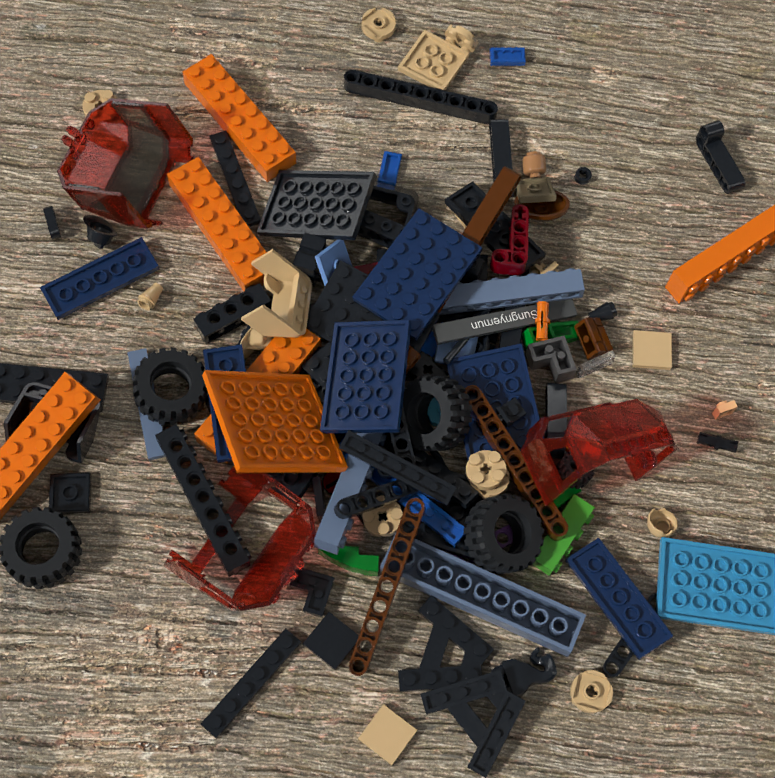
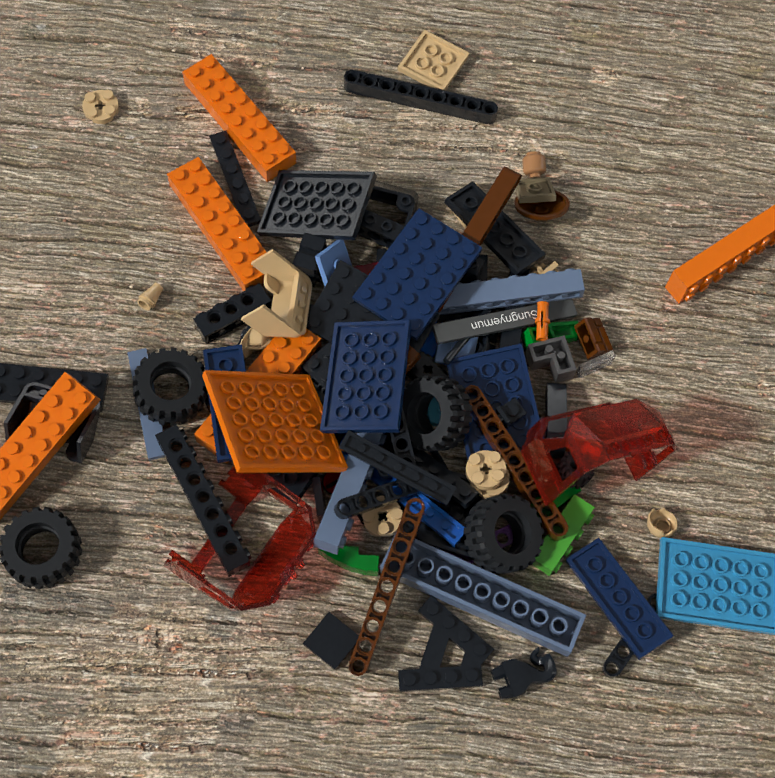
(52, 222): black beam -> none
(70, 492): black tile -> none
(99, 231): black piece -> none
(99, 278): dark blue plate -> none
(123, 159): clear red windscreen -> none
(250, 683): black plate -> none
(318, 589): black plate -> none
(381, 32): tan plate -> none
(387, 734): tan tile -> none
(390, 168): blue tile -> none
(461, 38): tan plate -> none
(490, 739): black plate -> none
(500, 146): black beam -> none
(507, 57): blue plate -> none
(515, 259): dark red beam -> none
(582, 170): black bush -> none
(601, 686): tan plate -> none
(605, 312): black cone -> none
(652, 350): tan tile -> none
(717, 442): black pin -> none
(718, 157): black beam -> none
(724, 408): light nougat plate -> none

